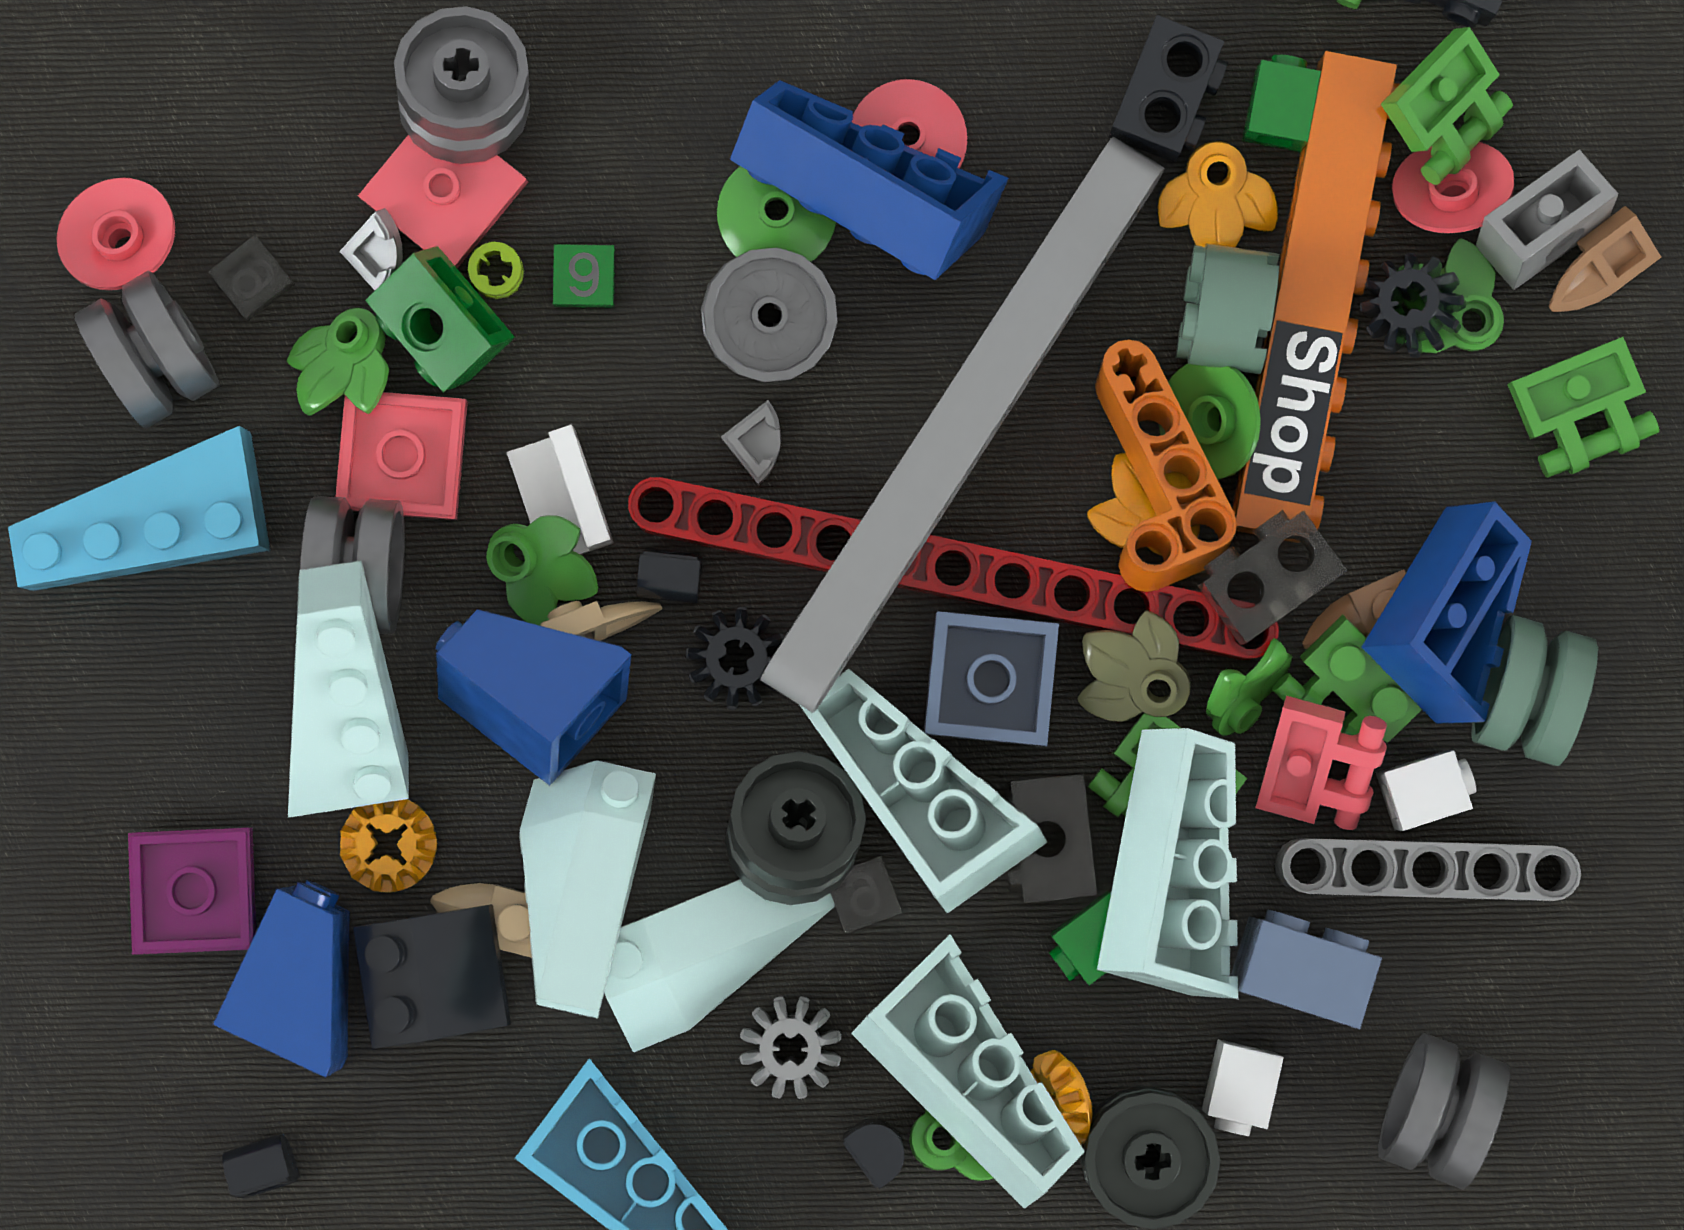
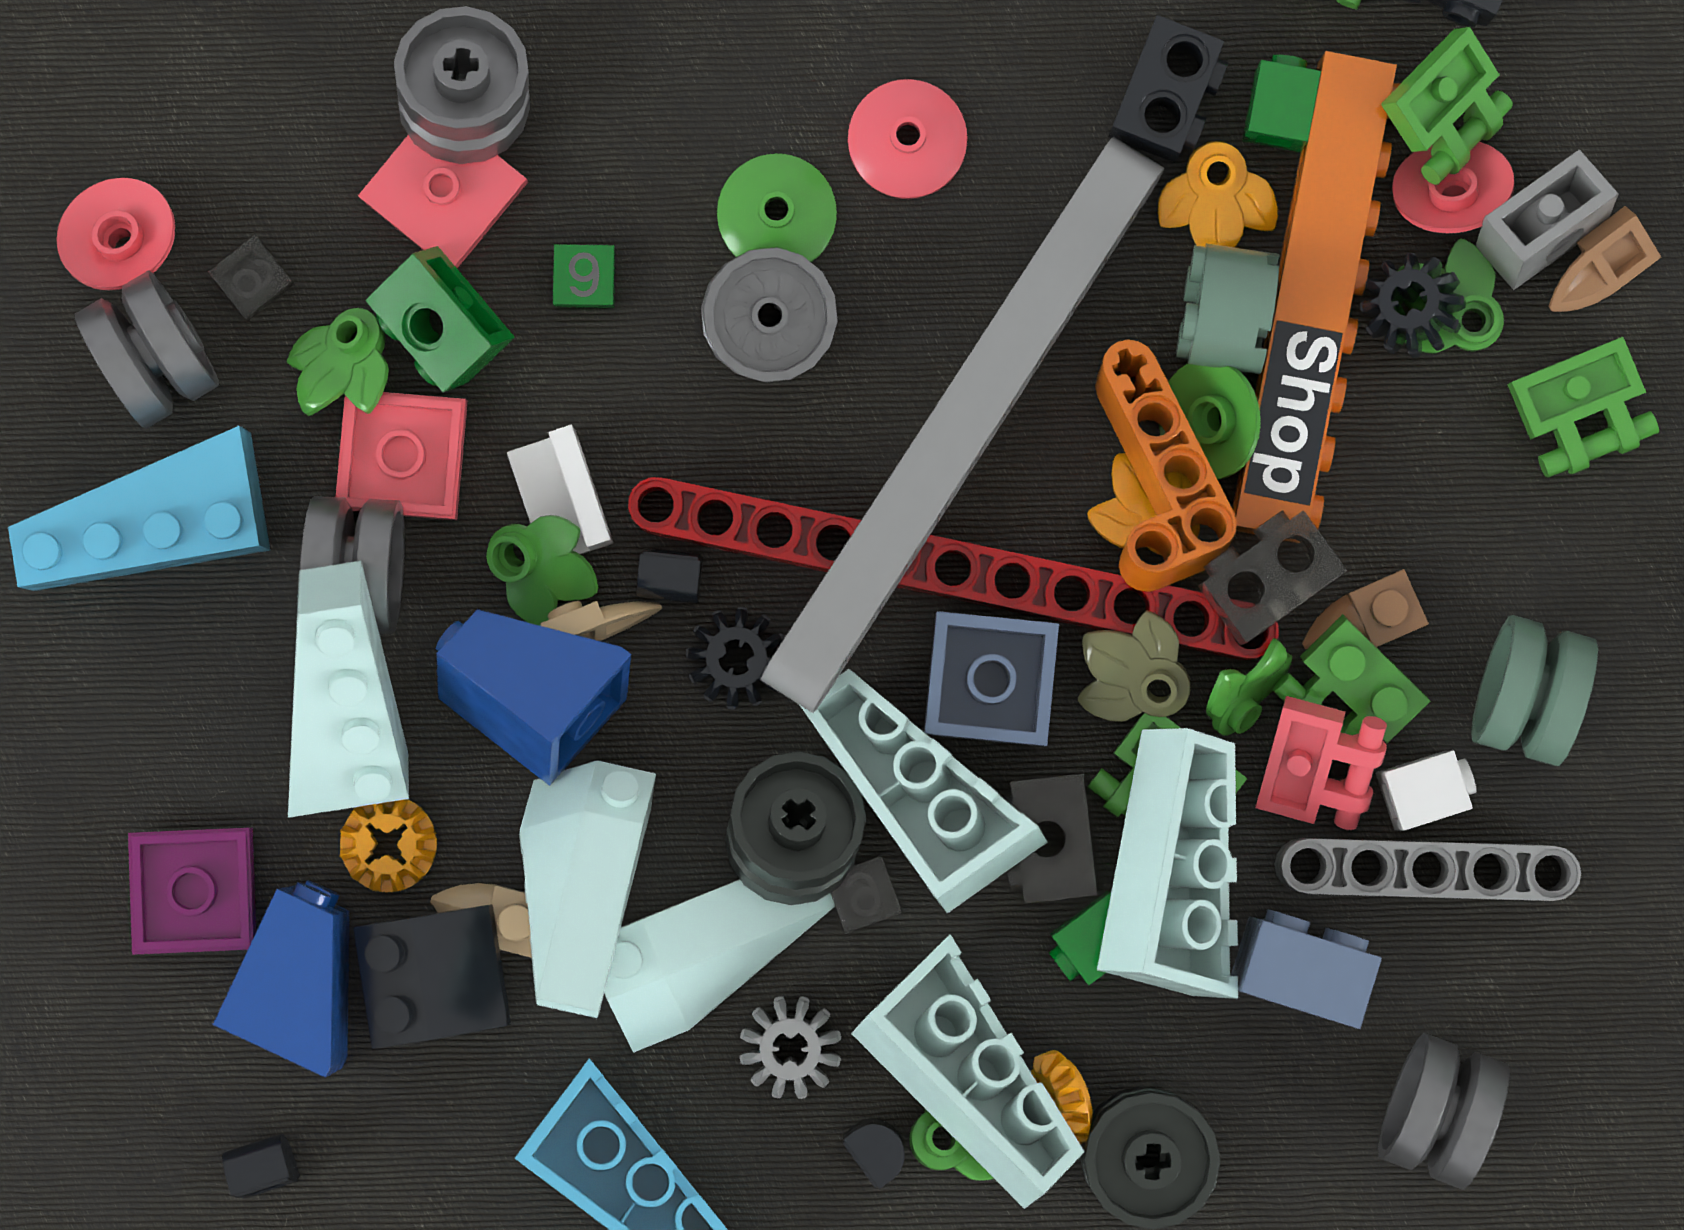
(375, 249): tile -> none
(509, 258): lime bush -> none
(756, 441): light grey tile -> none
(867, 178): blue wedge -> none
(1241, 1087): white brick -> none
(1449, 612): blue wedge -> none

